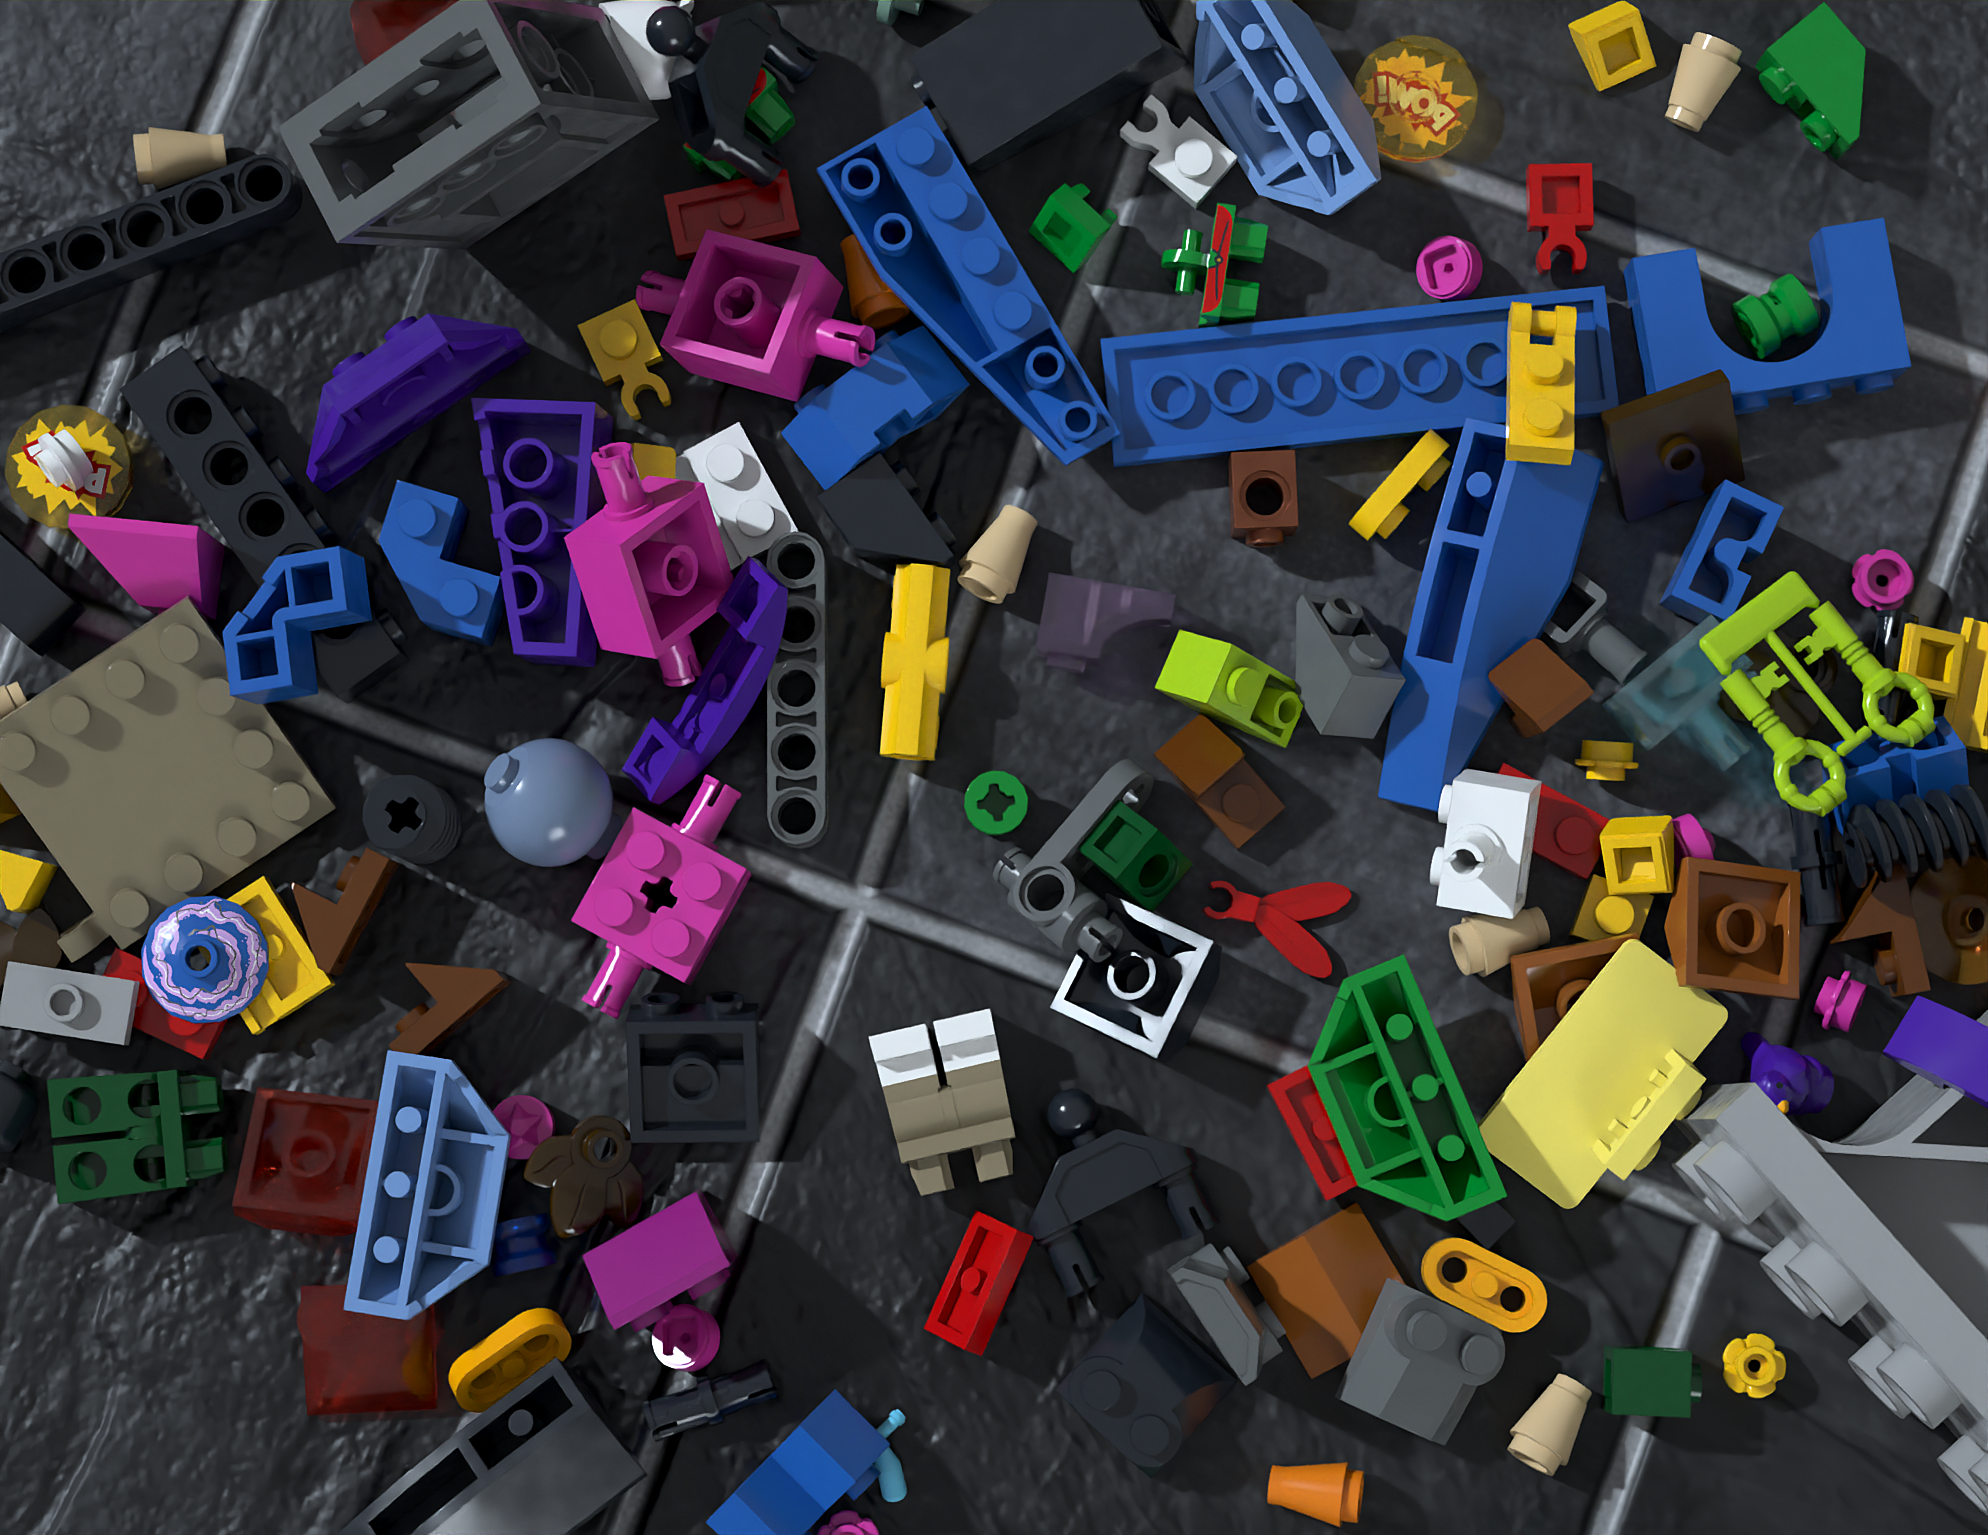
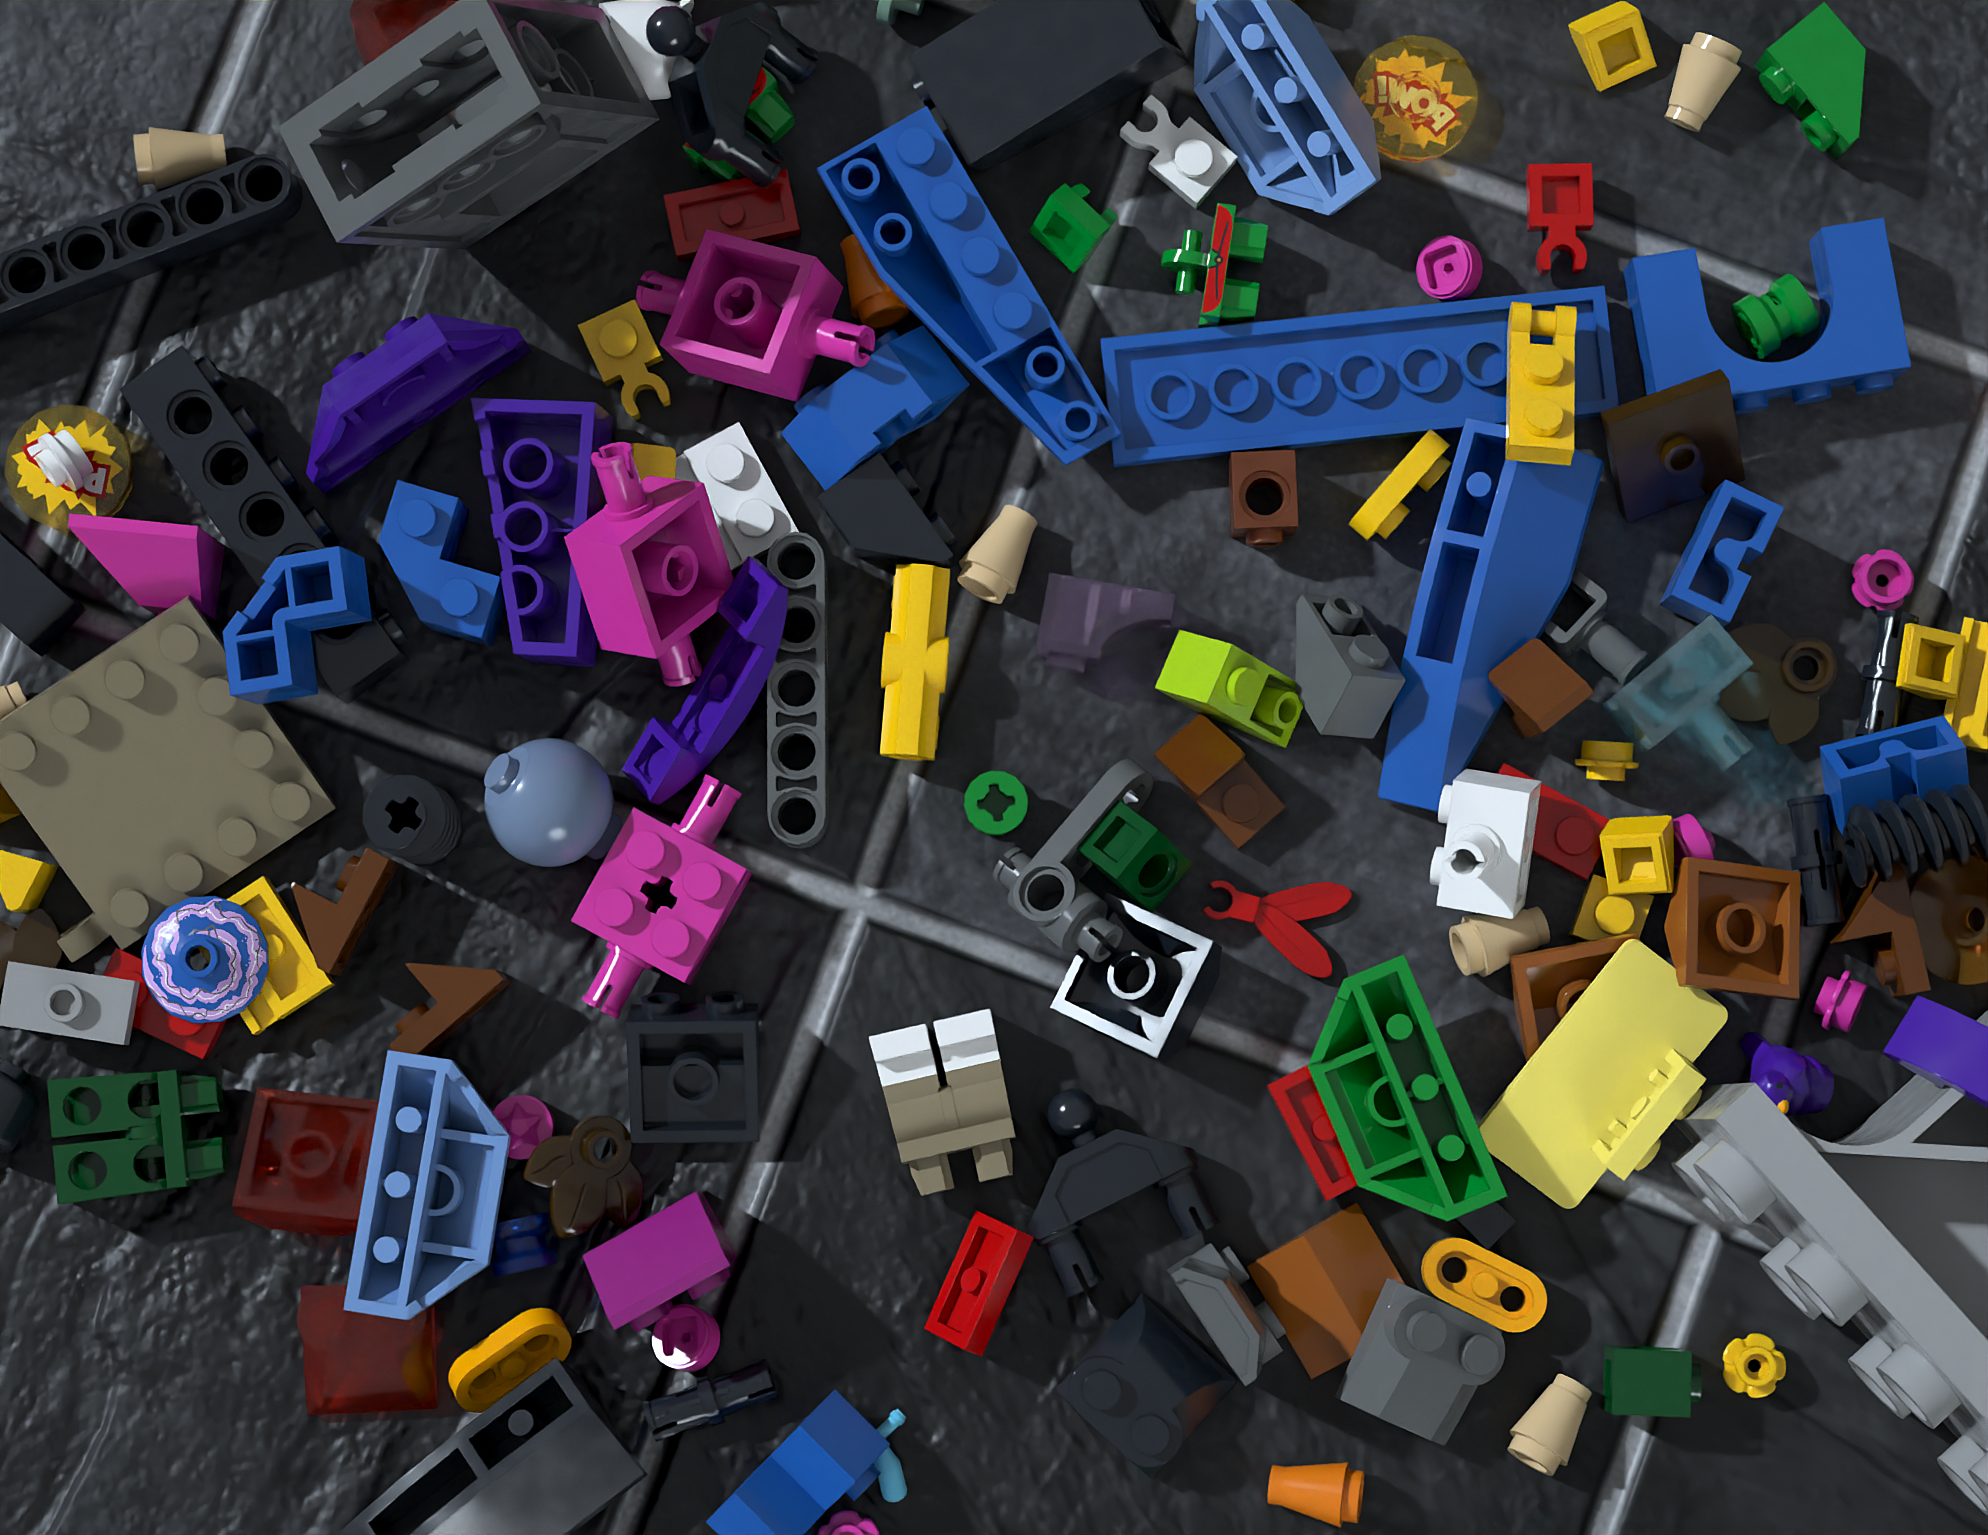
(1757, 622): lime piece -> none

